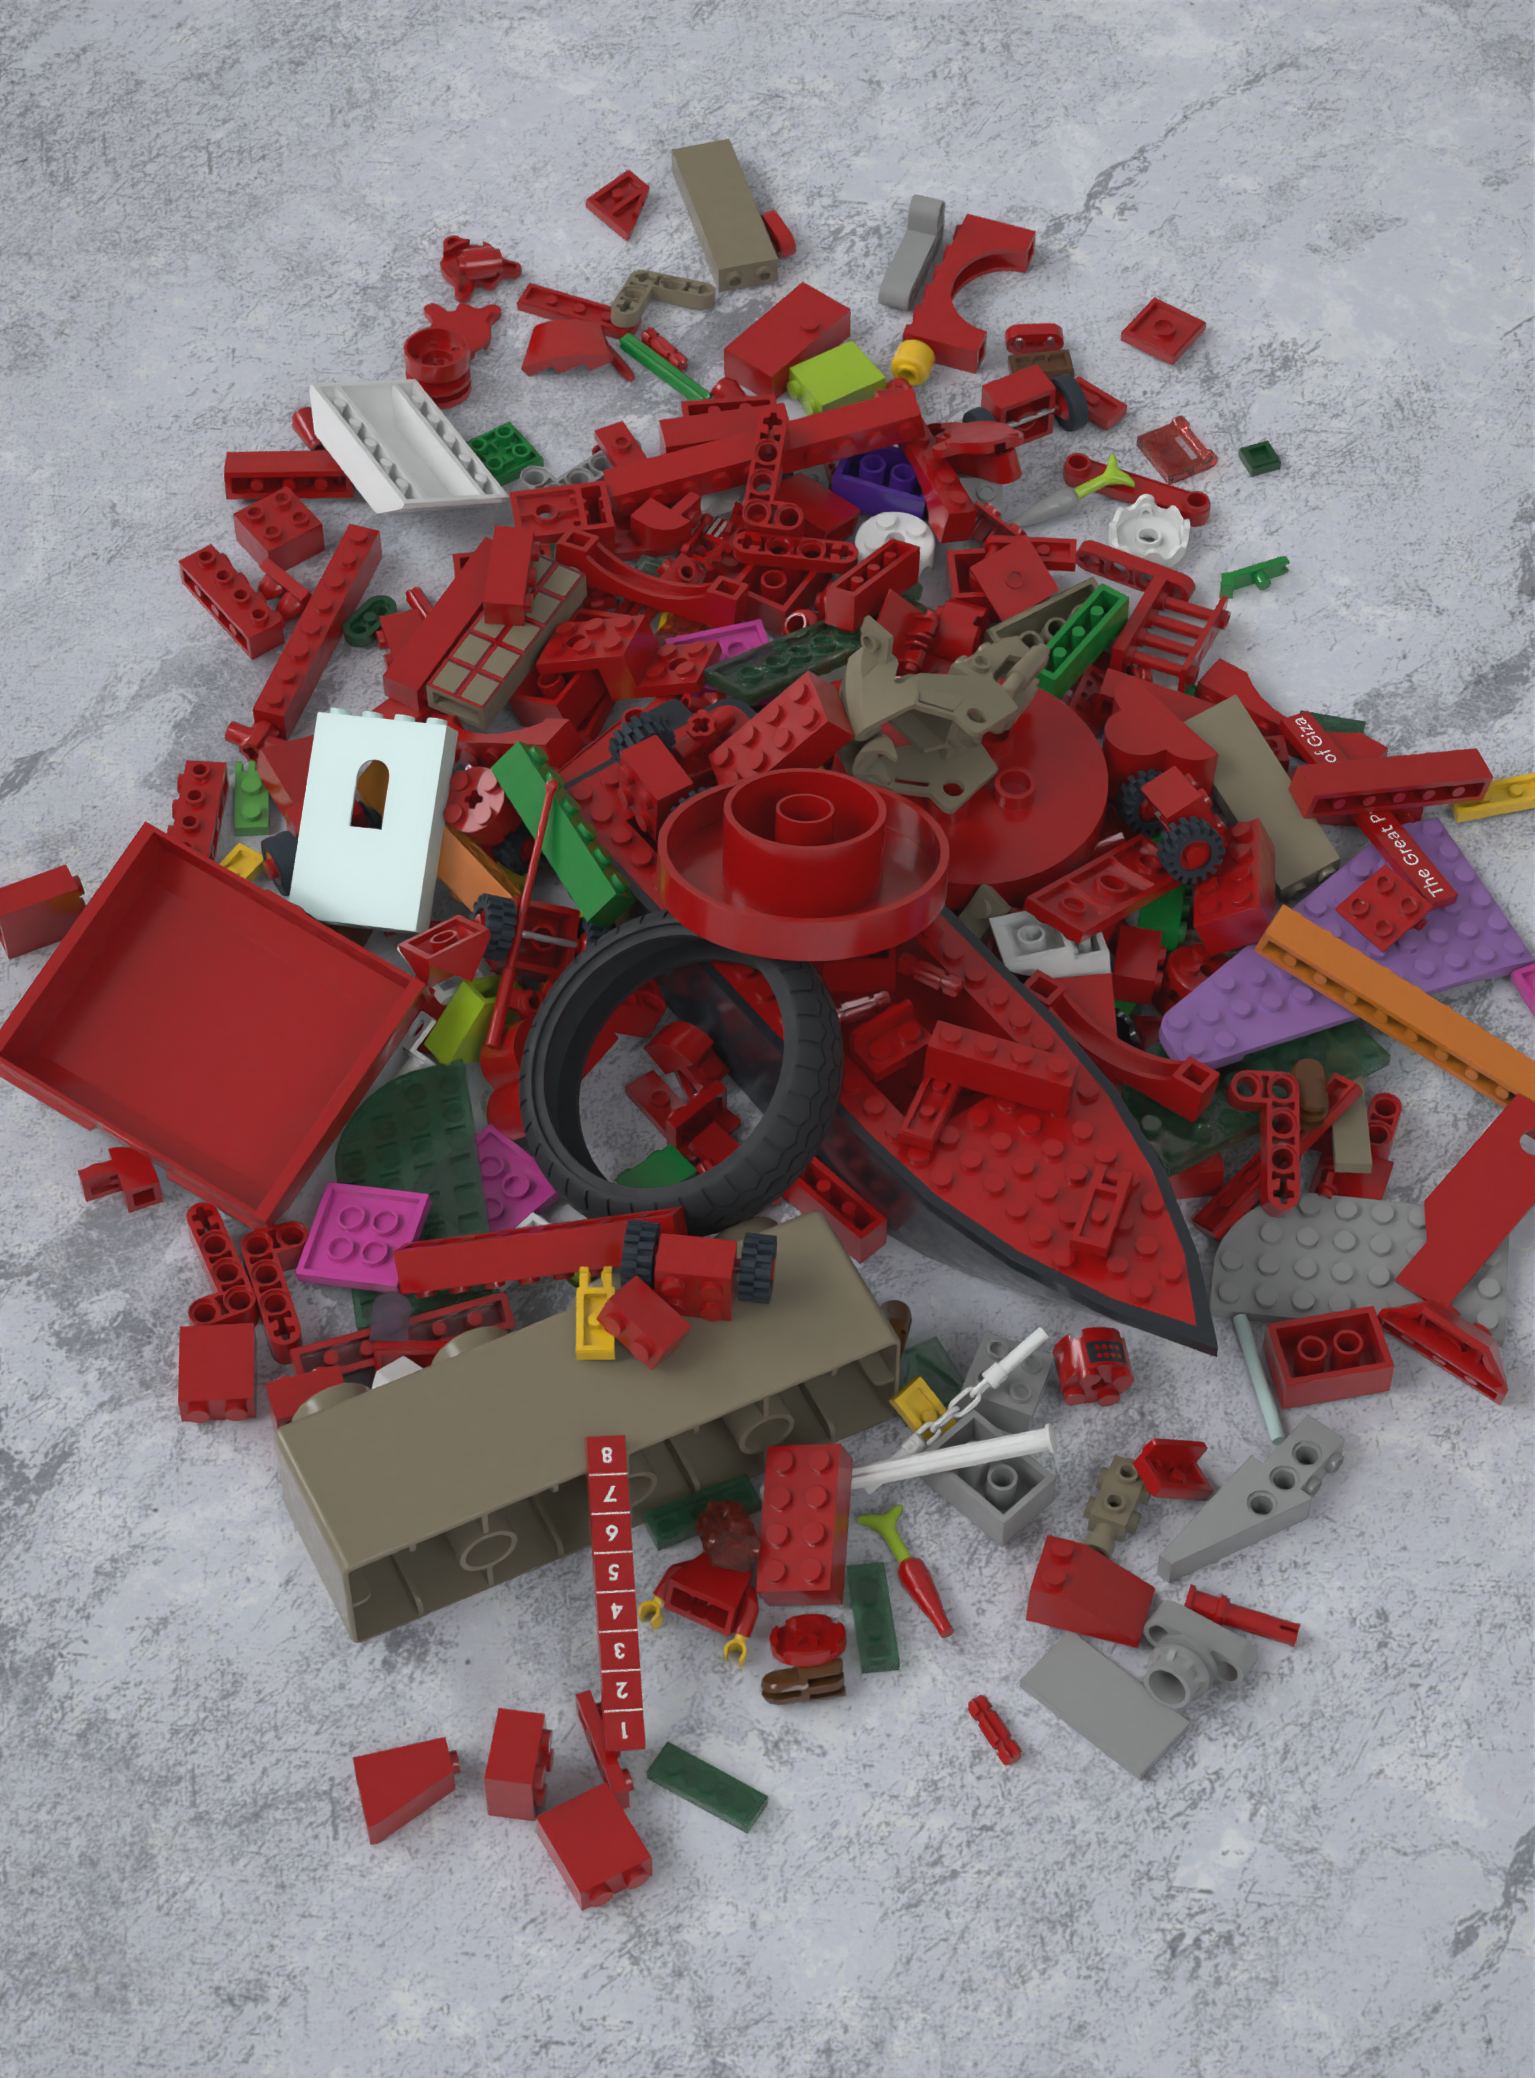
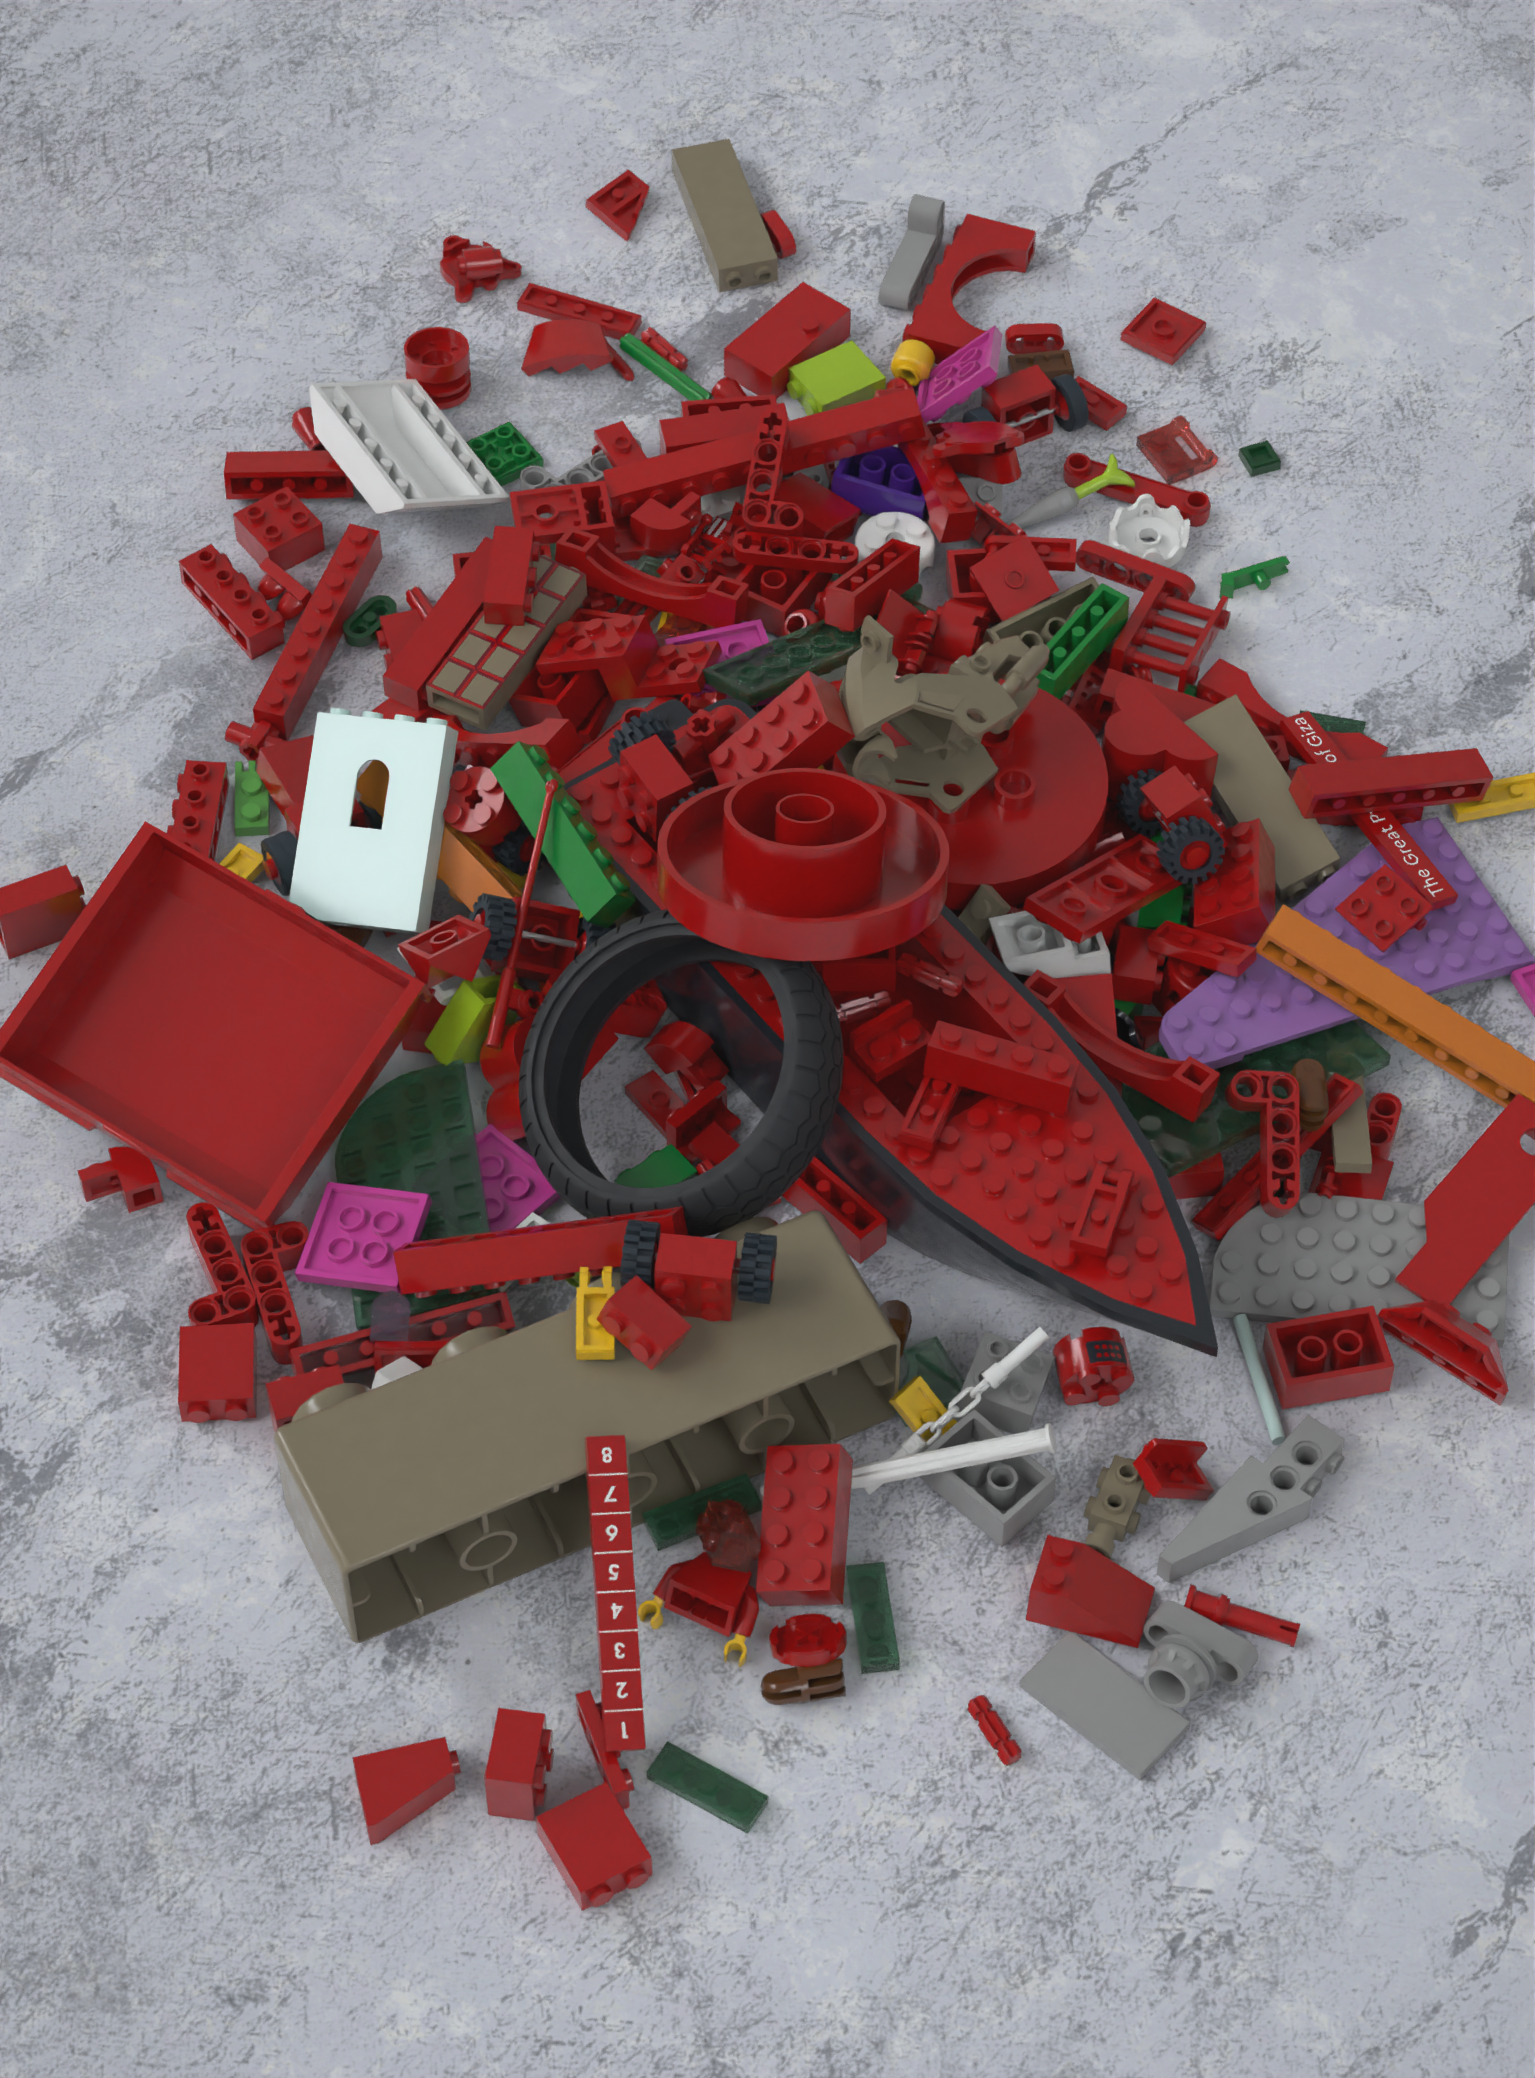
(416, 1060): white bracket -> none
(470, 321): red tile -> none
(648, 285): dark tan beam -> none
(911, 1570): red piece -> none
(960, 375): none -> dark pink plate
(1202, 948): none -> red plate

